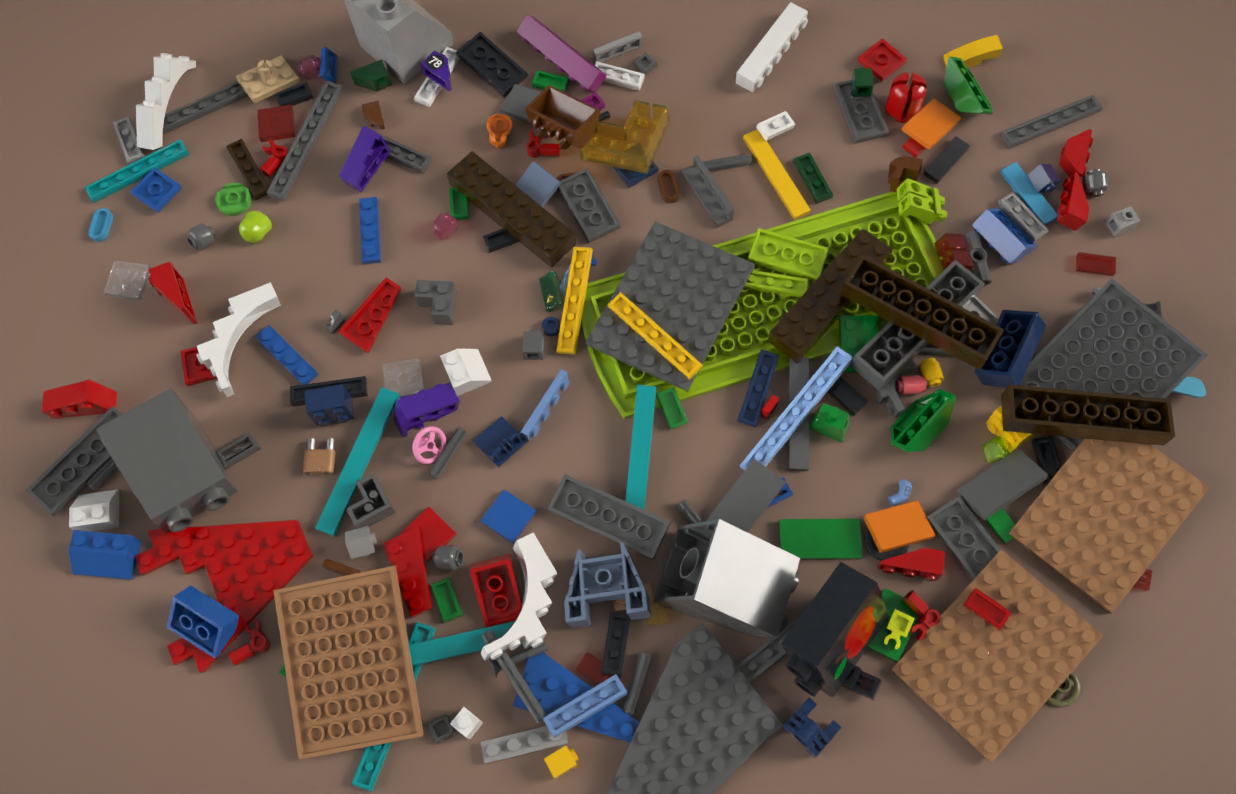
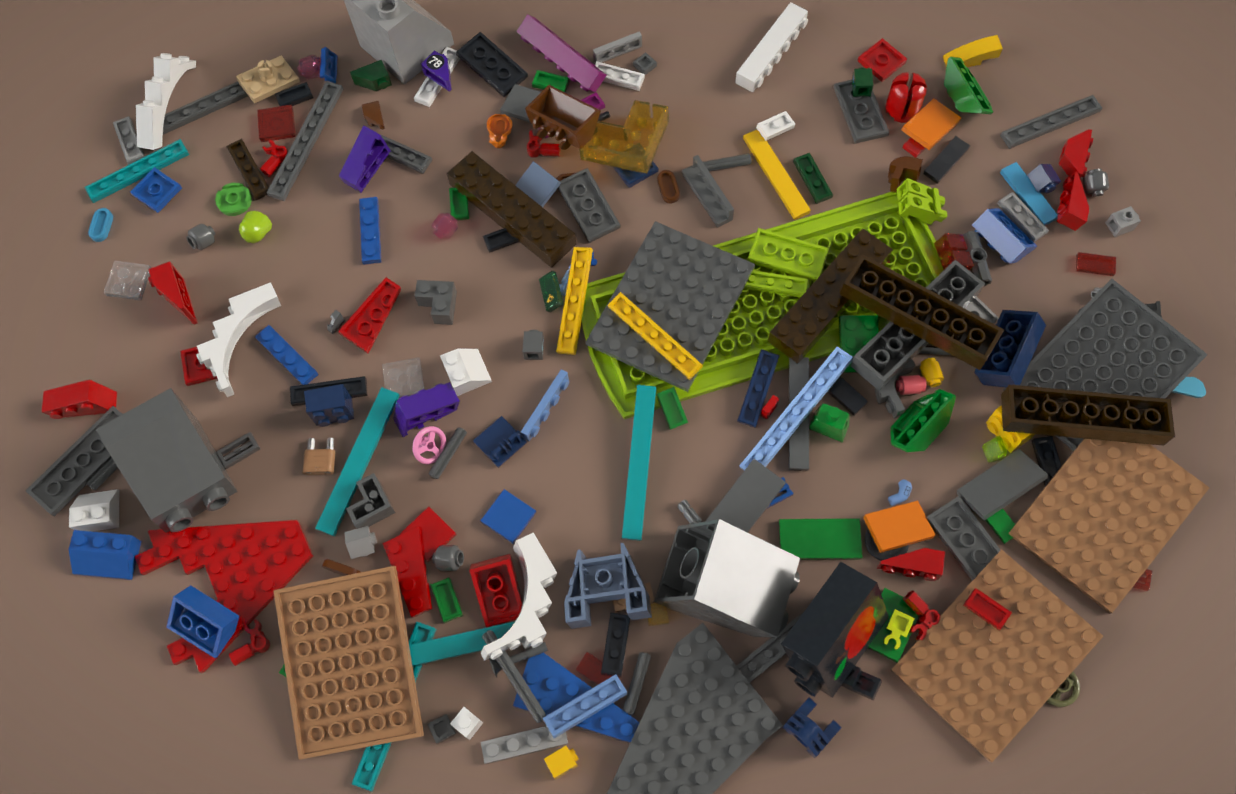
(551, 326): dark blue tile -> none
(609, 516): dark grey plate -> none

